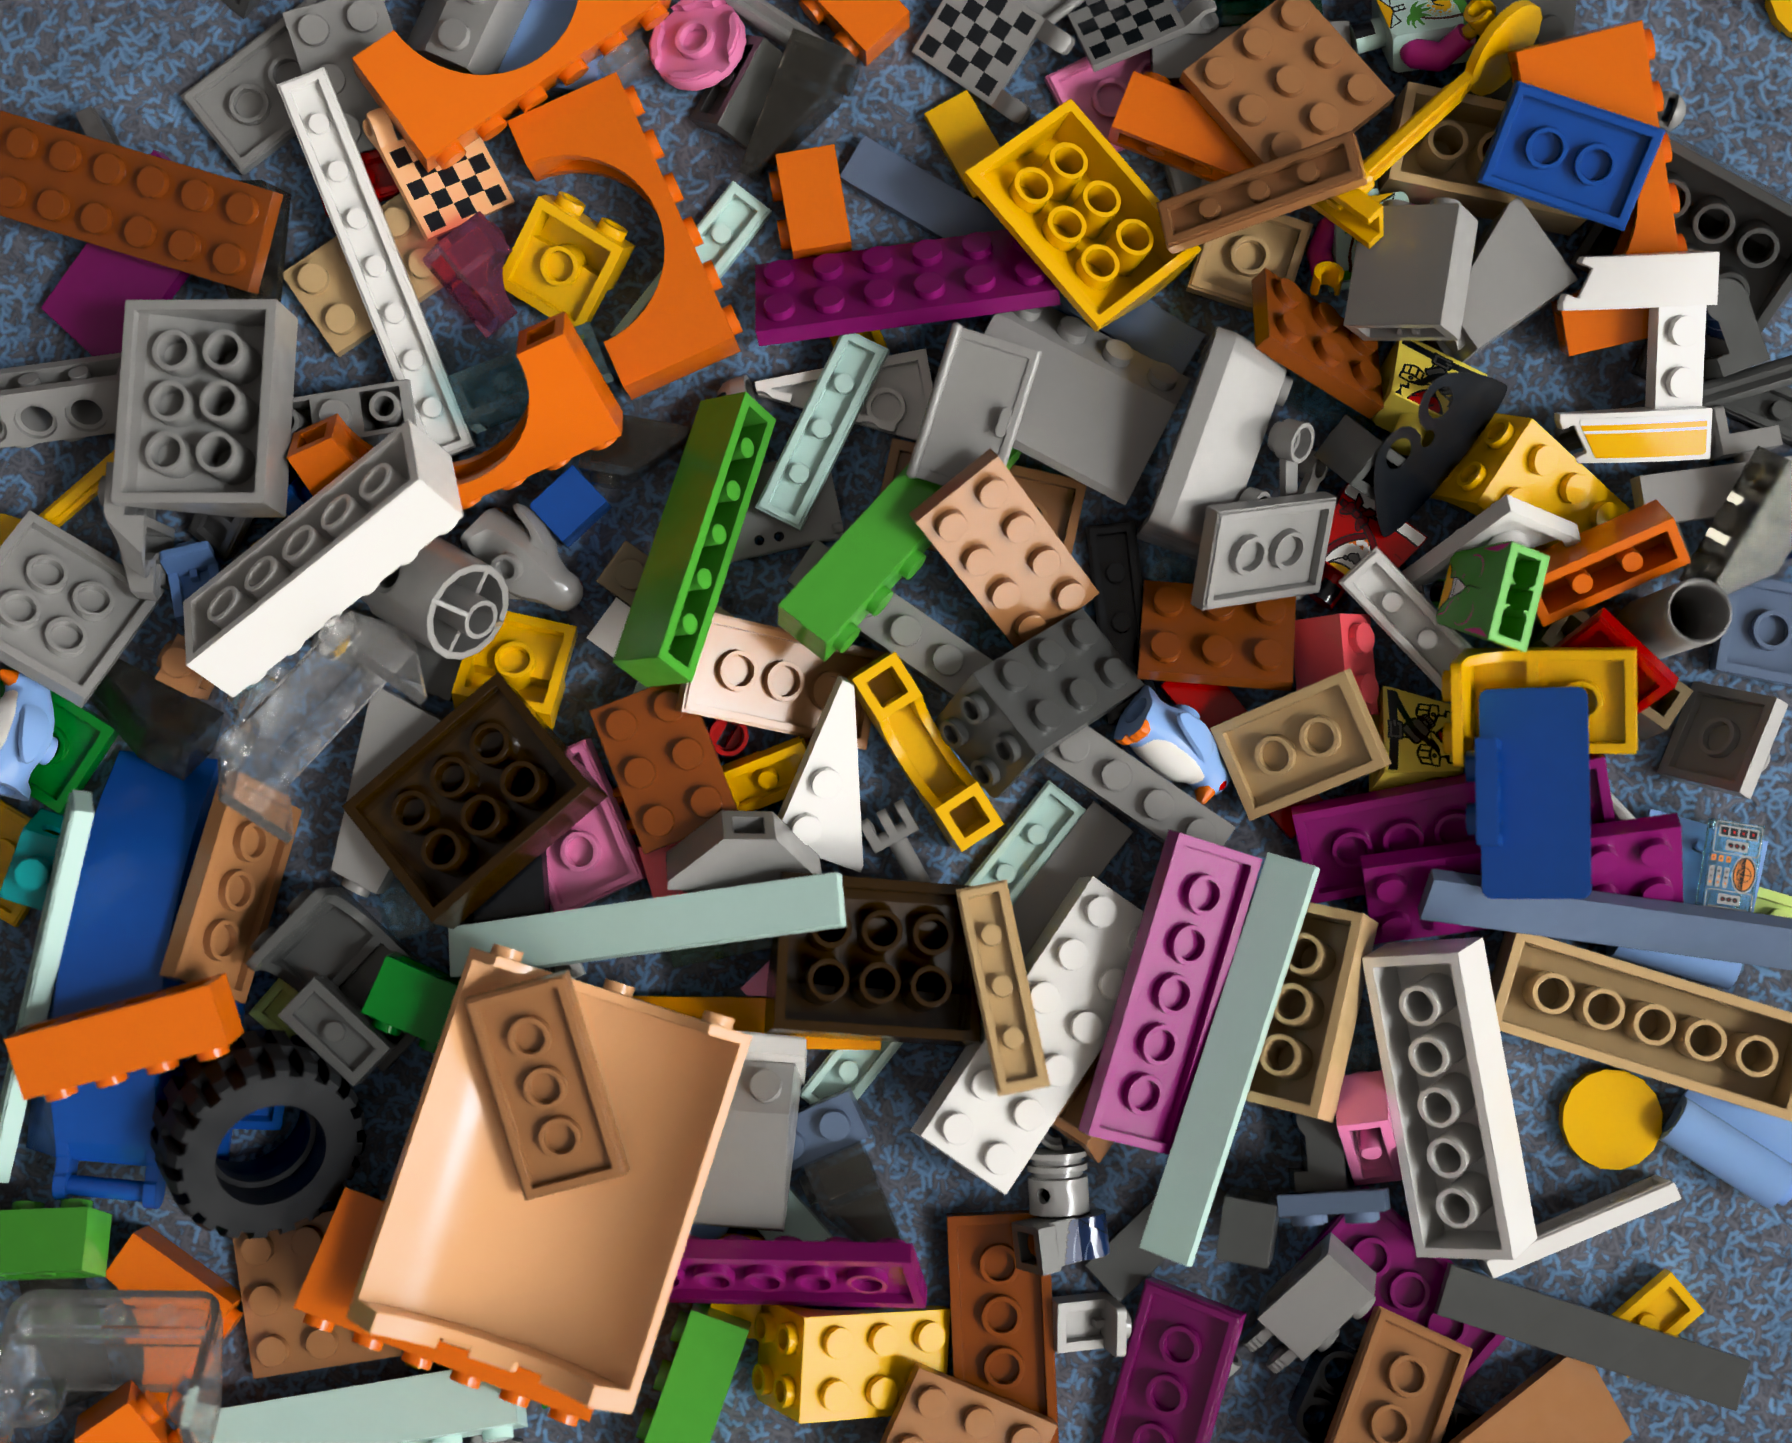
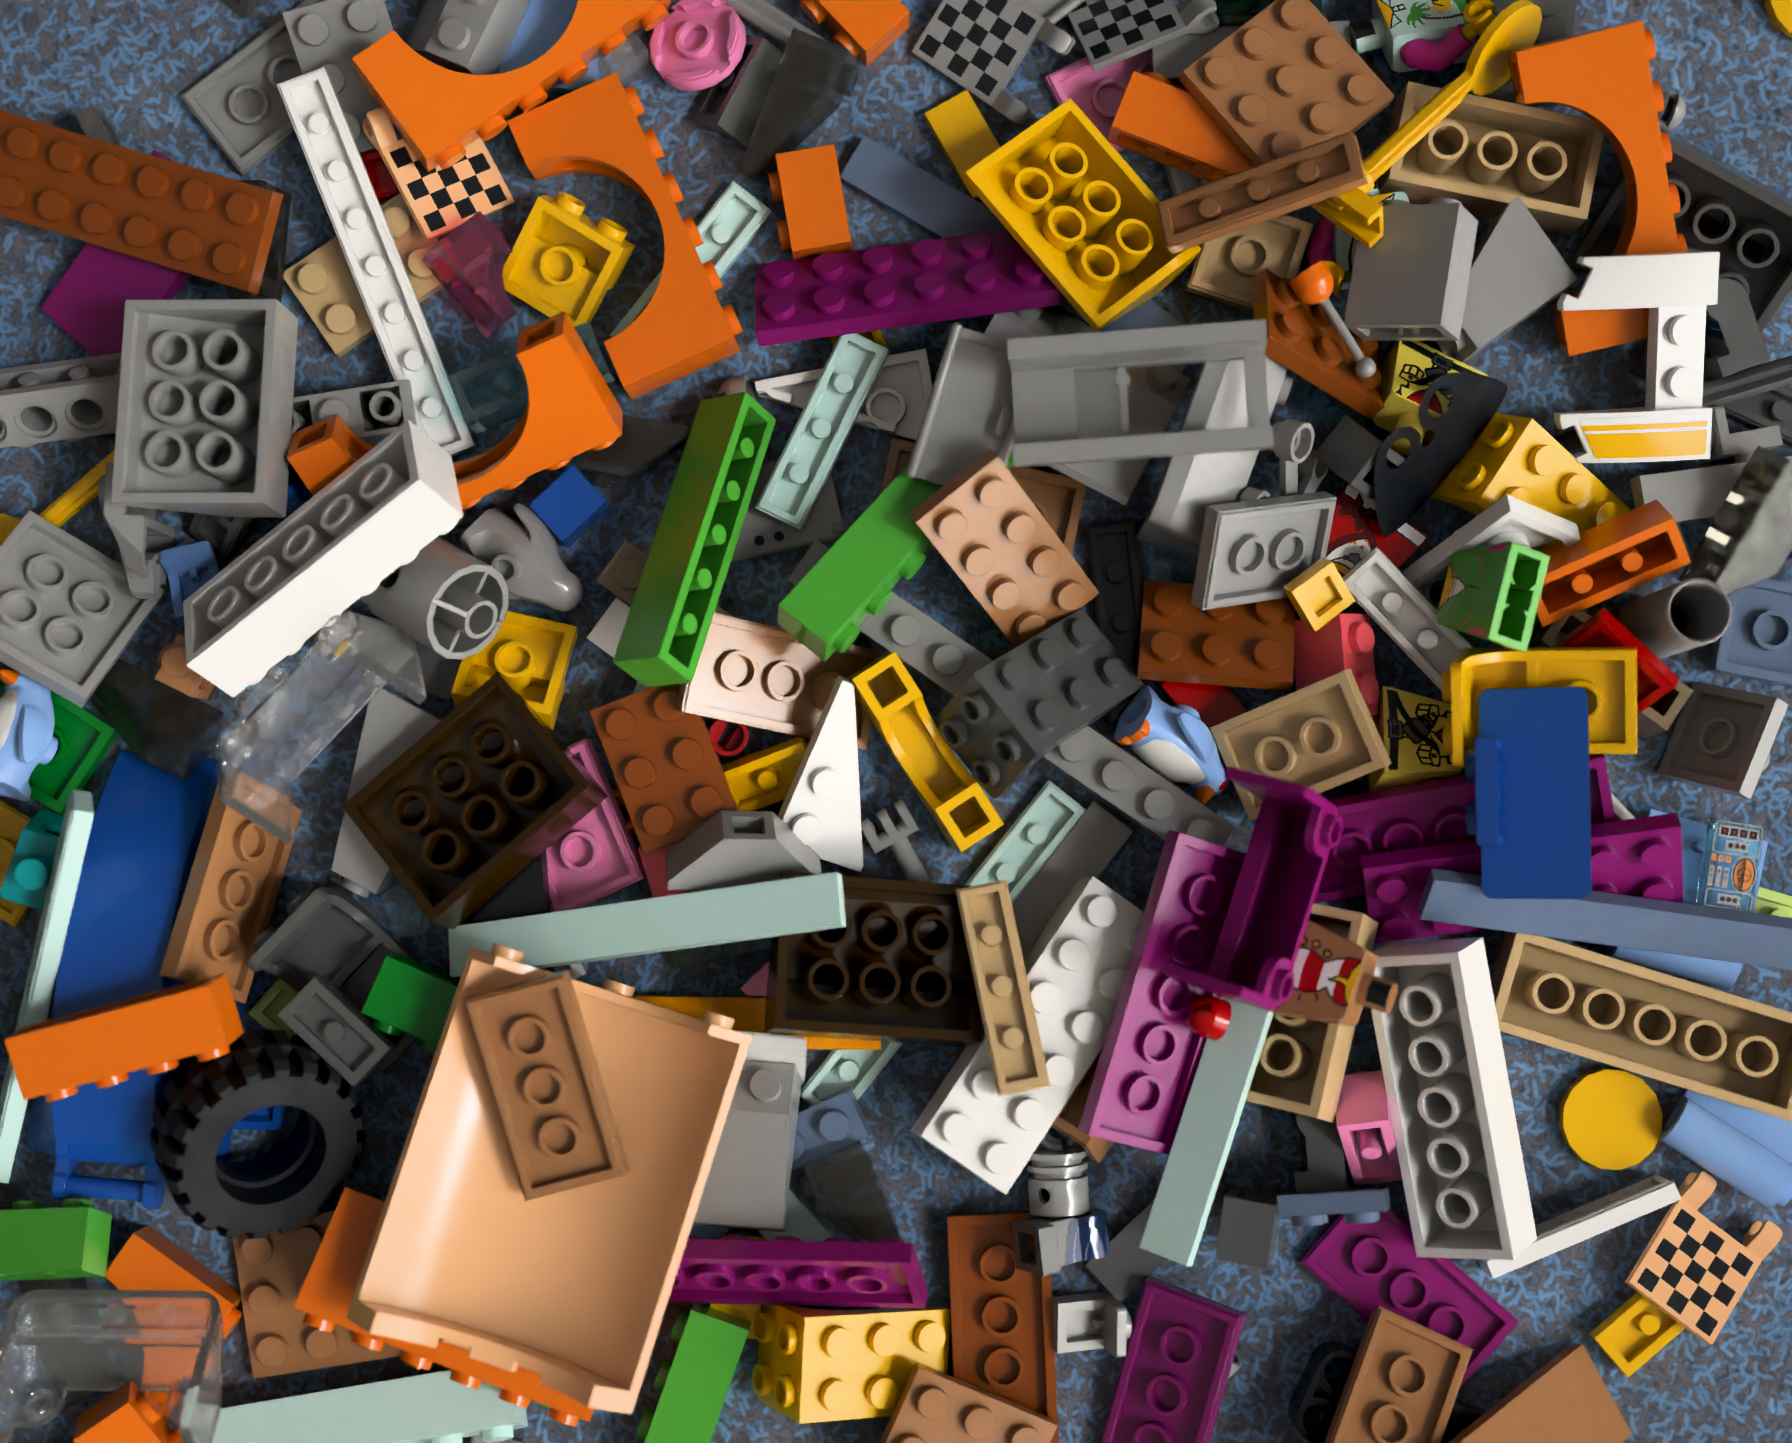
(1046, 390): none -> light grey piece
(1209, 1016): none -> red hinge
(1271, 893): none -> magenta windscreen
(1313, 1303): light grey hinge -> none
(1314, 287): none -> hinge
(1319, 594): none -> yellow plate
(1335, 980): none -> torso
(1570, 155): blue tile -> none
(1592, 1336): dark grey tile -> none
(1695, 1266): none -> light nougat flag

